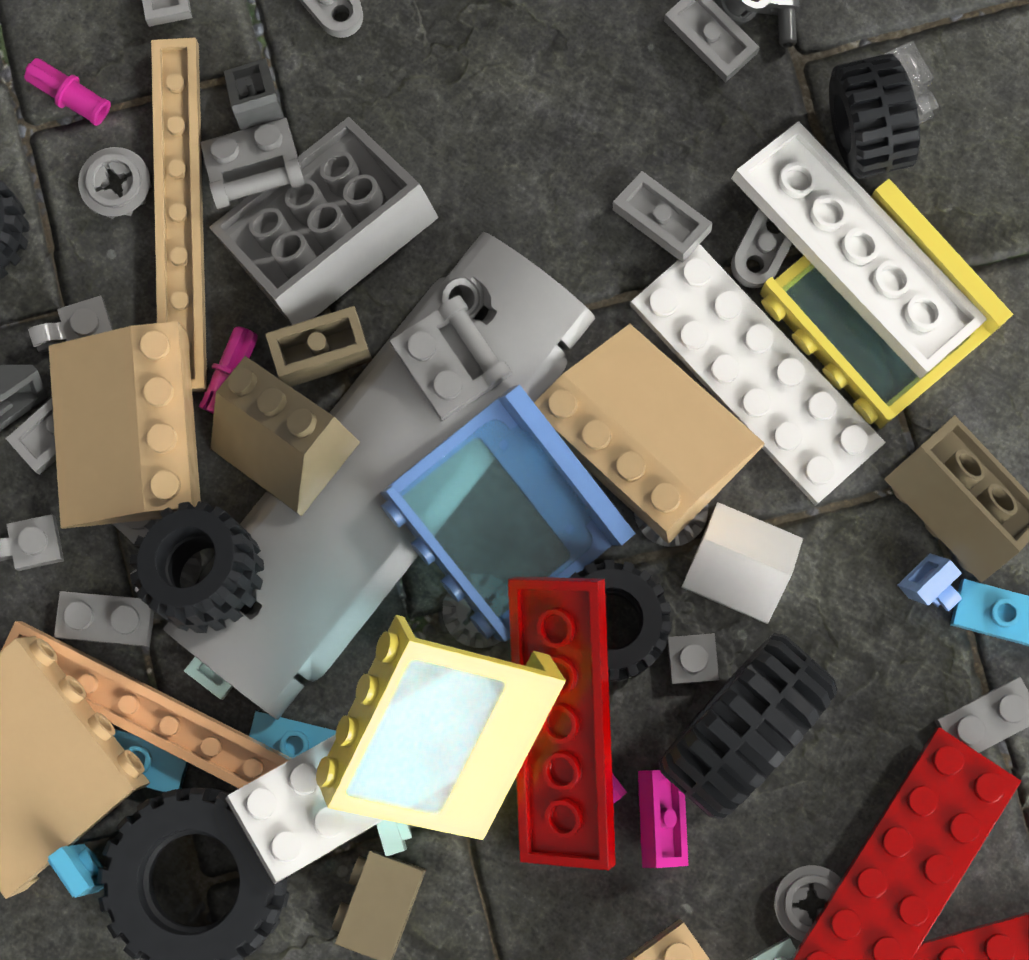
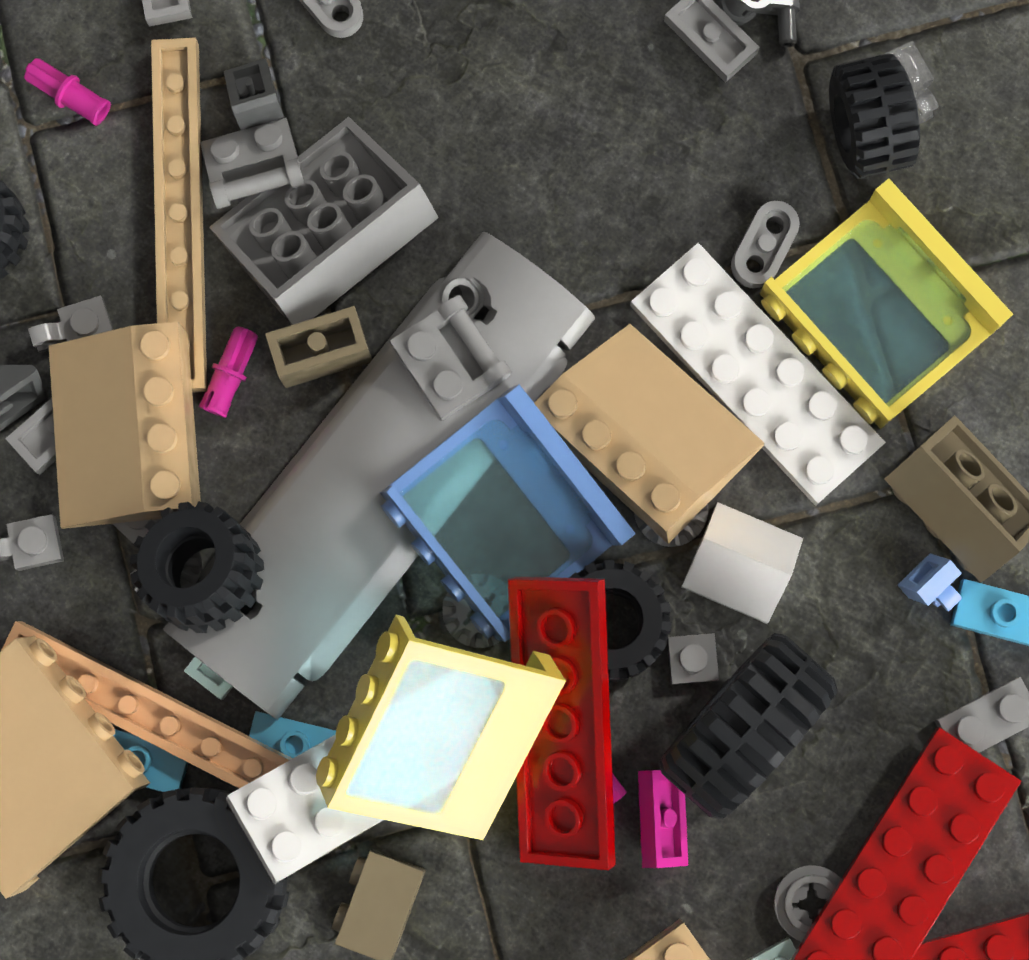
(77, 869): medium azure plate -> none
(94, 178): light grey gear -> none
(103, 619): light grey plate -> none
(277, 436): dark tan slope -> none
(393, 836): light aqua plate -> none
(662, 216): light grey plate -> none
(859, 249): white plate -> none

